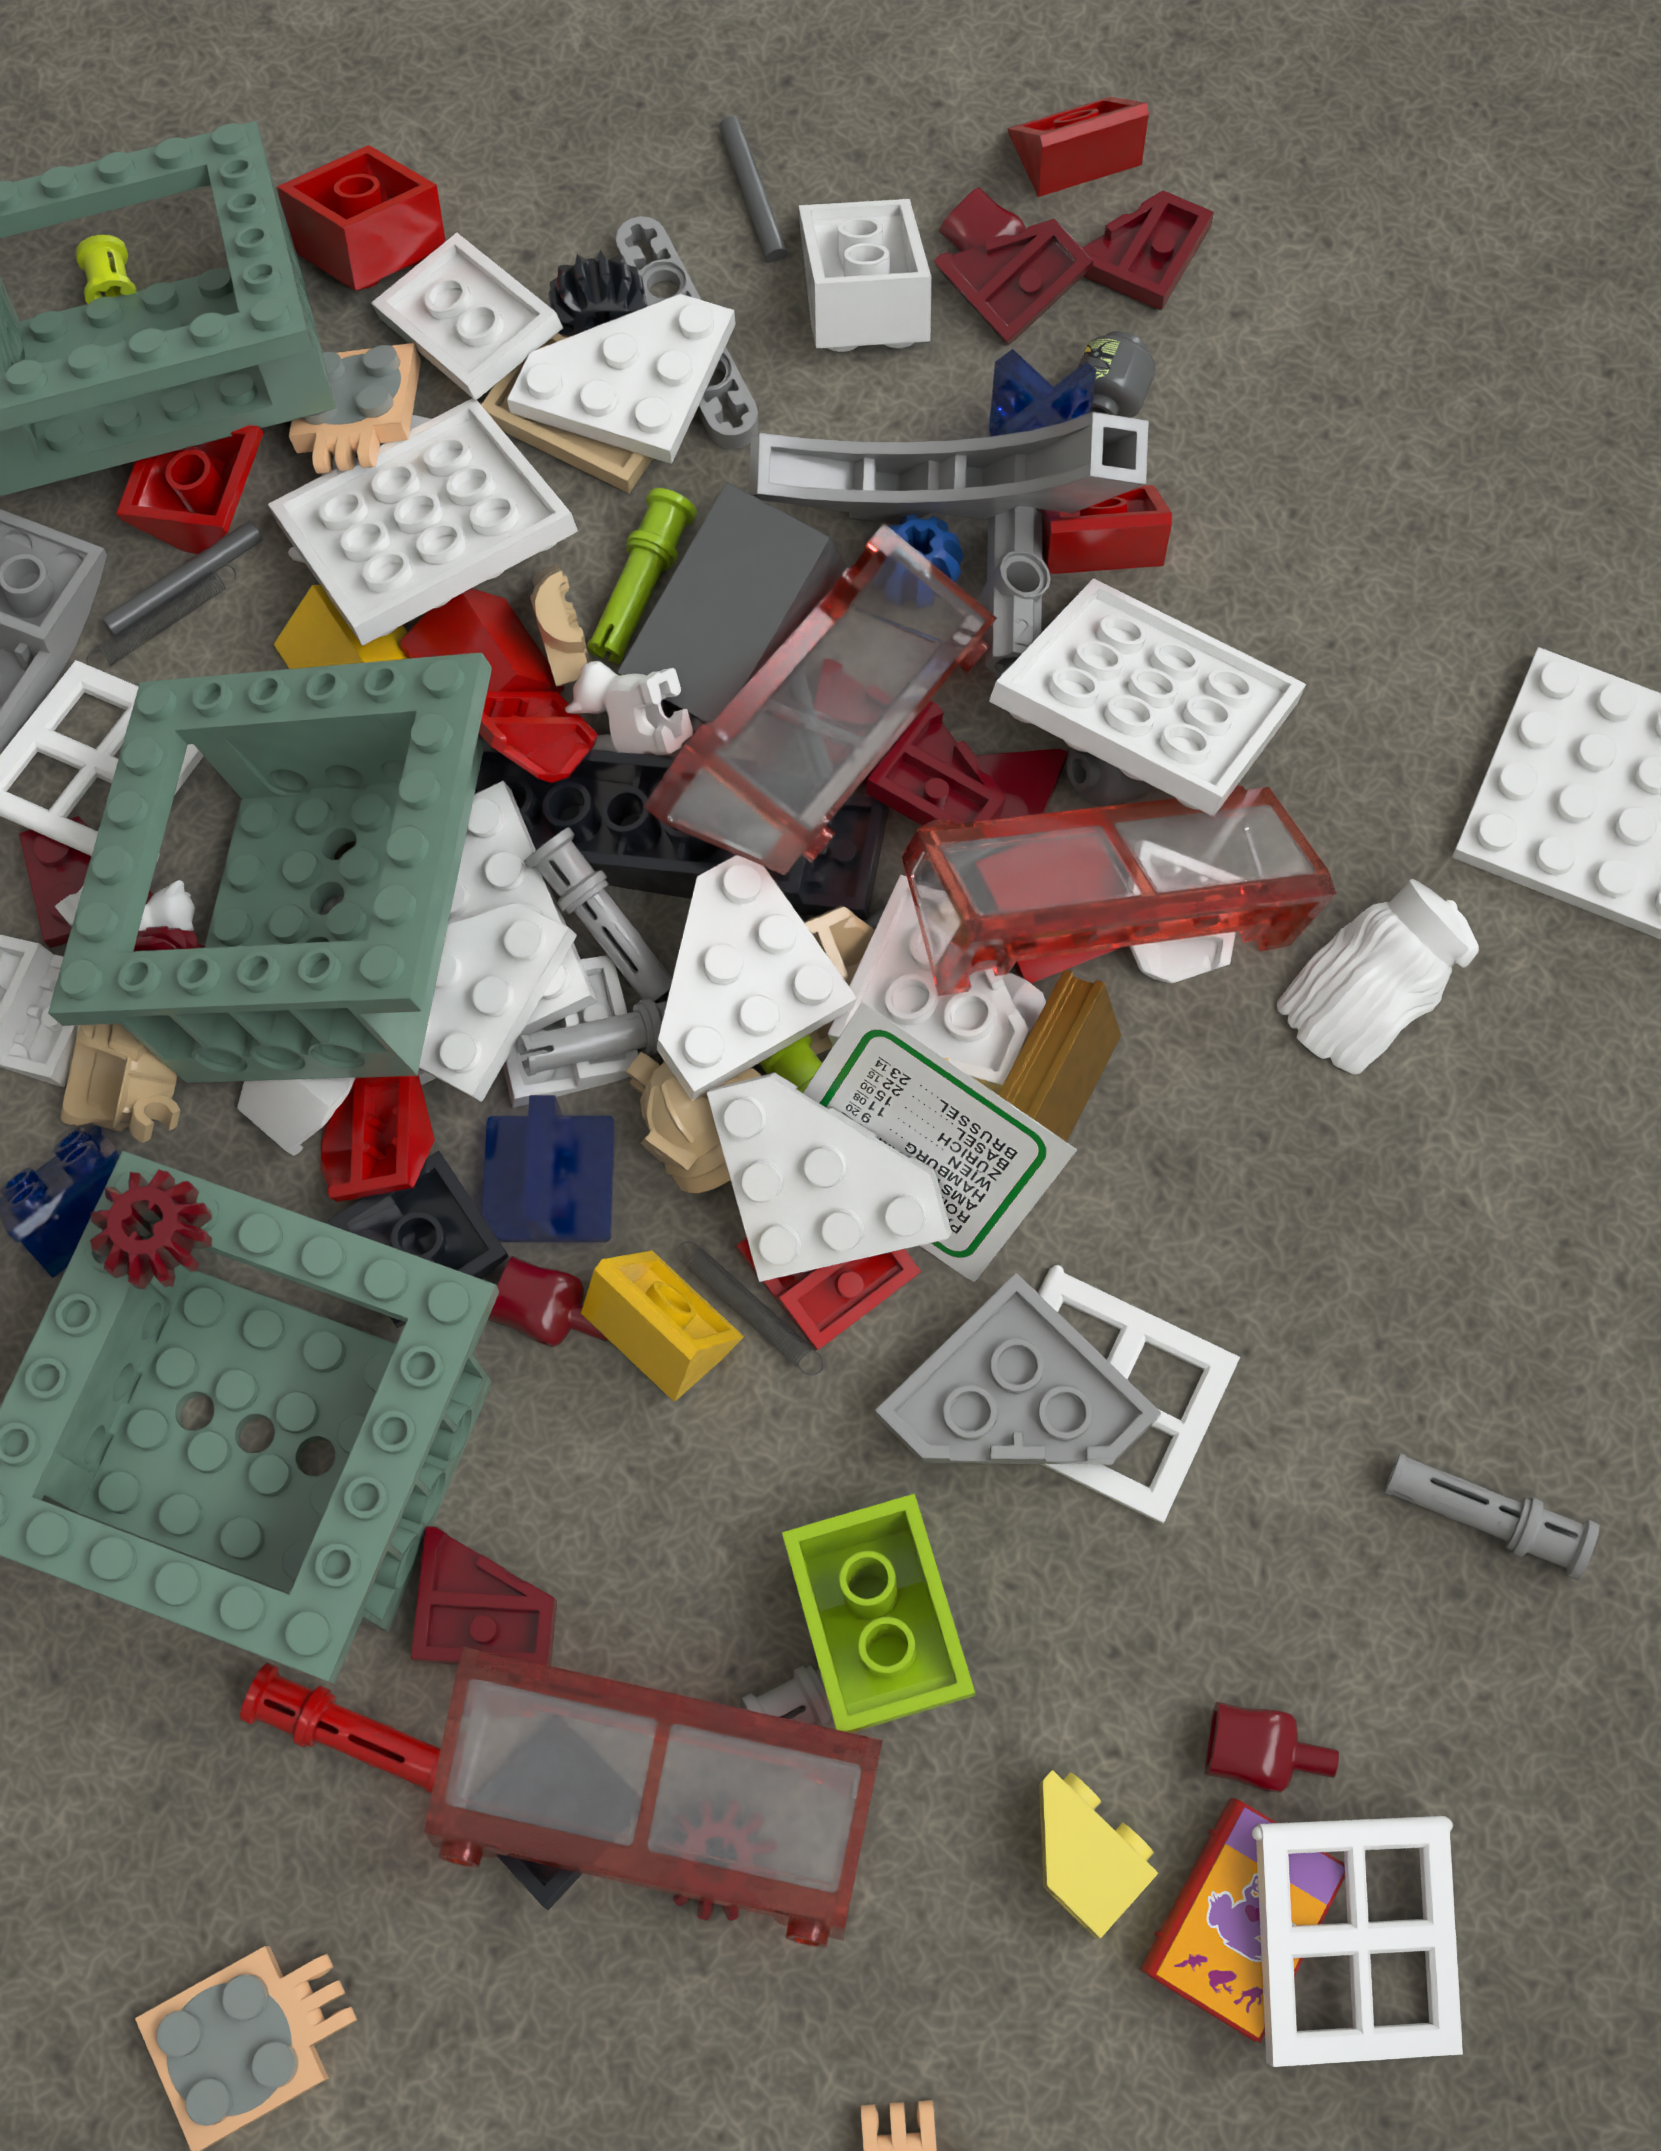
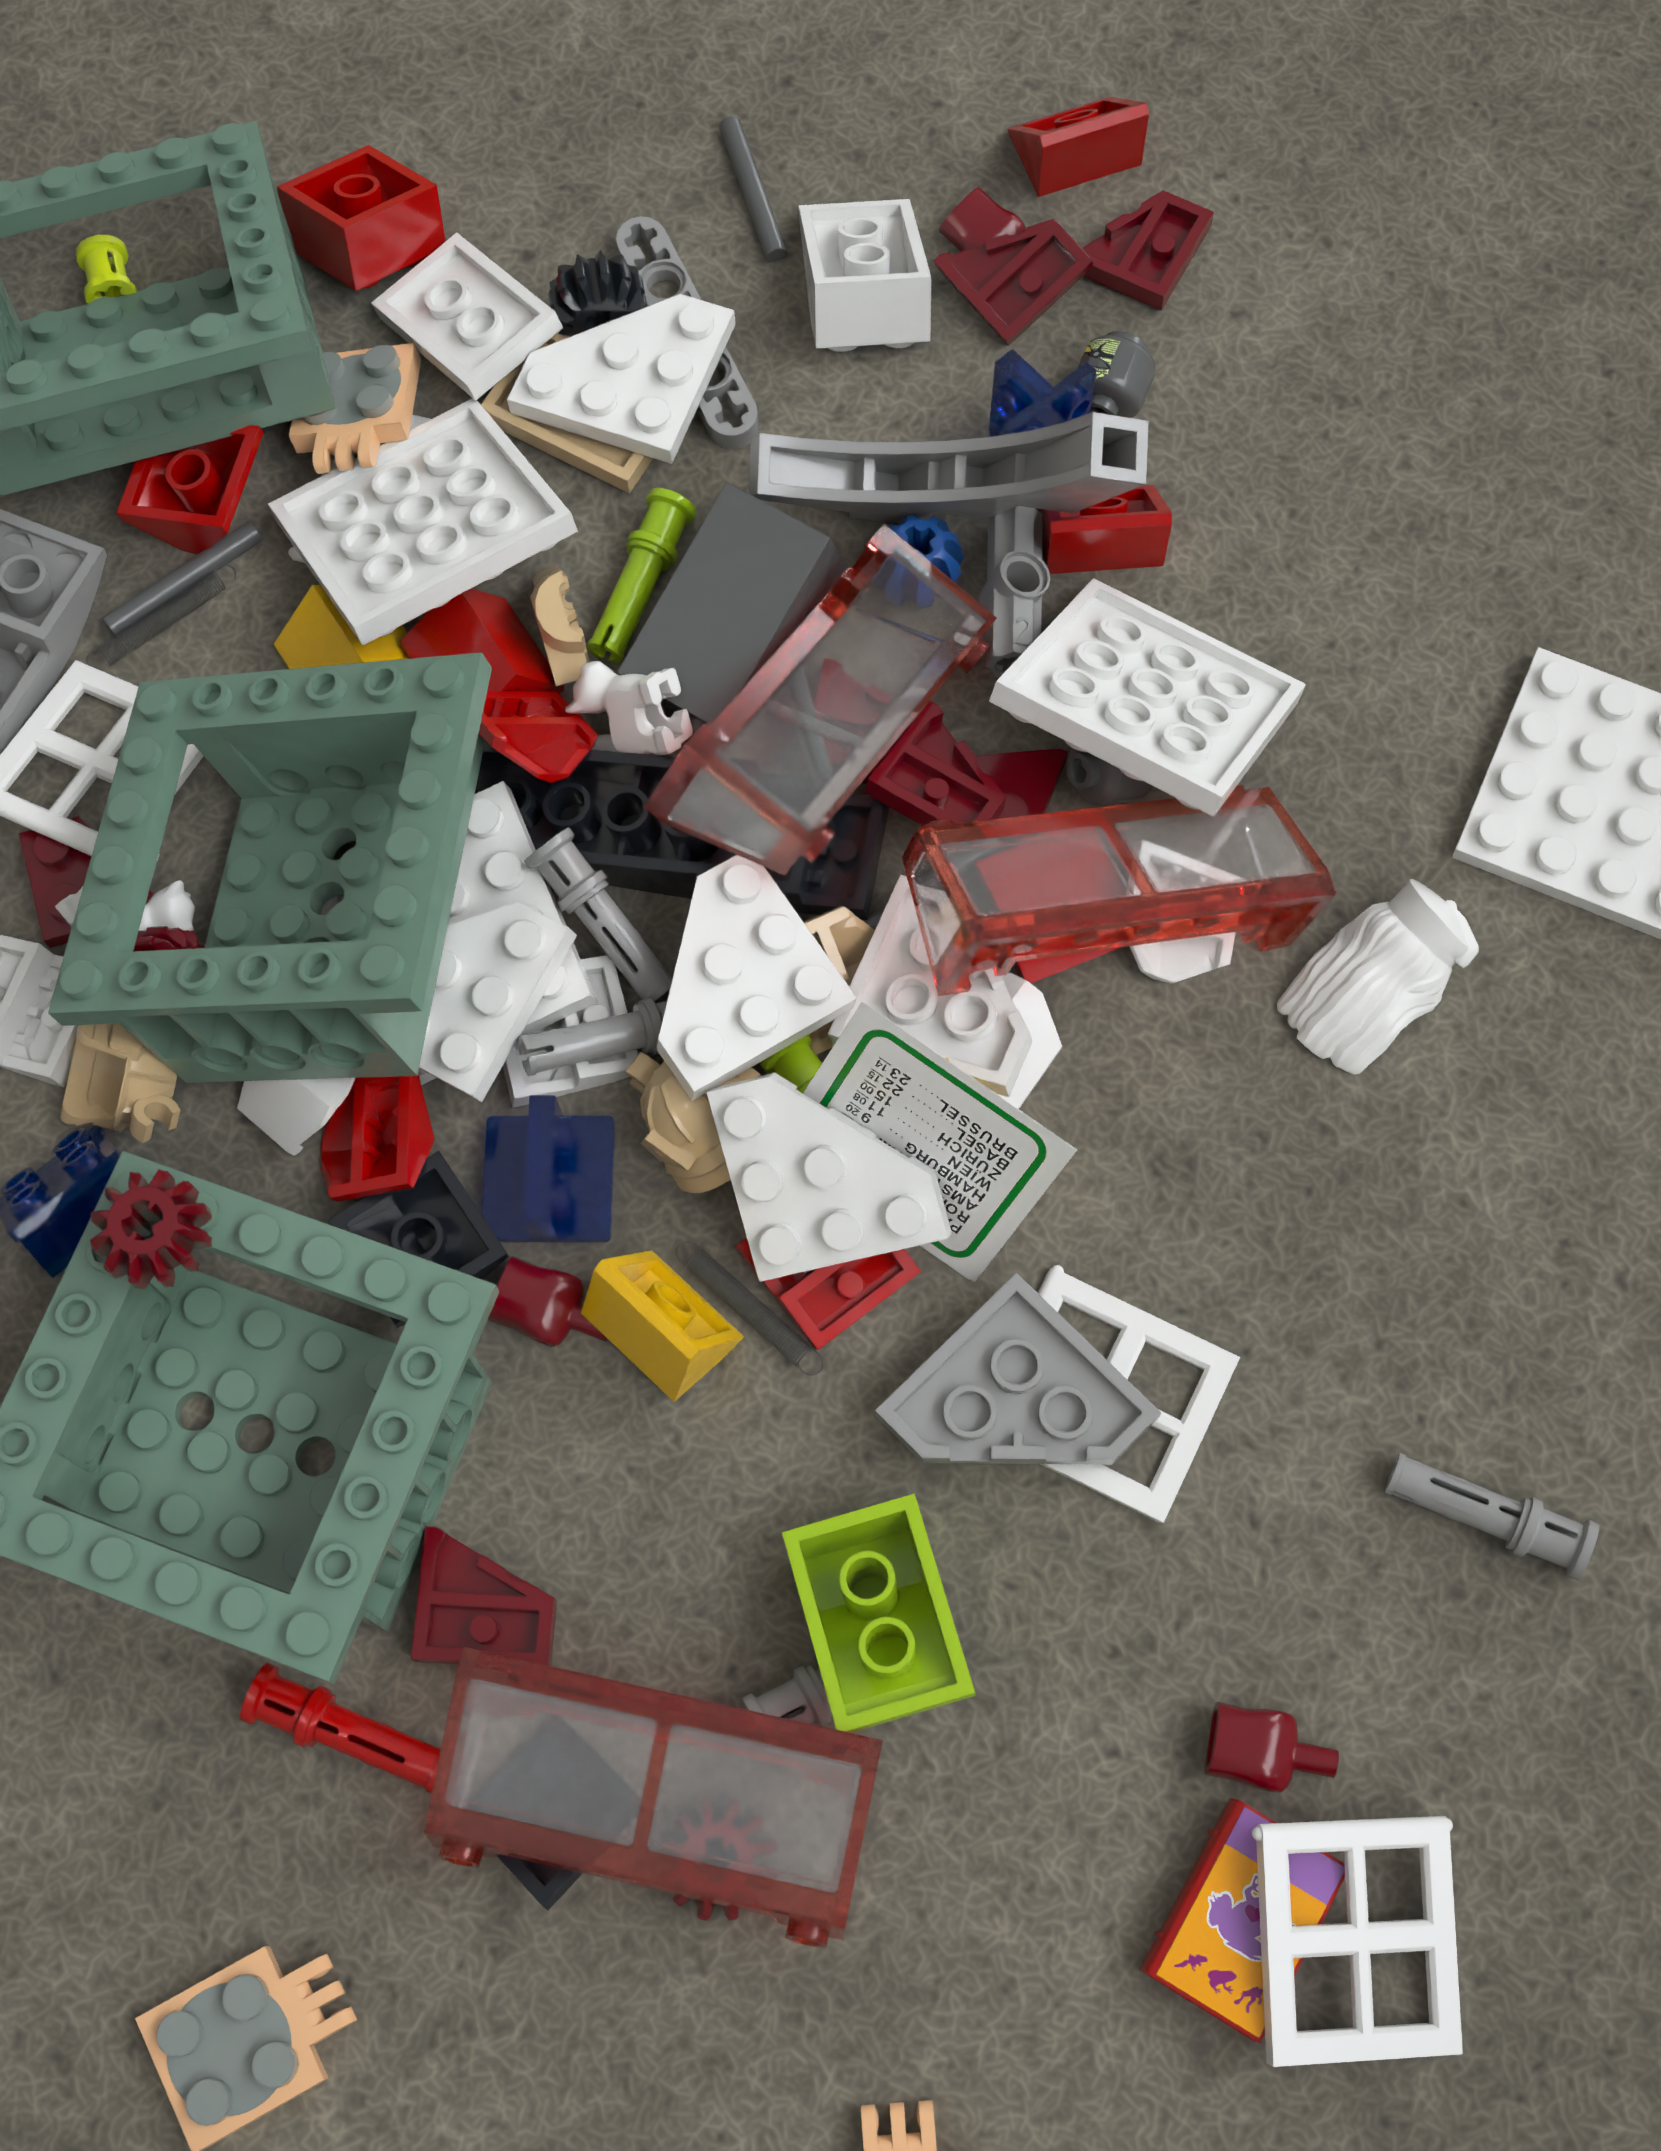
(1064, 1055): pearl gold piece -> none
(1085, 1860): light yellow slope -> none

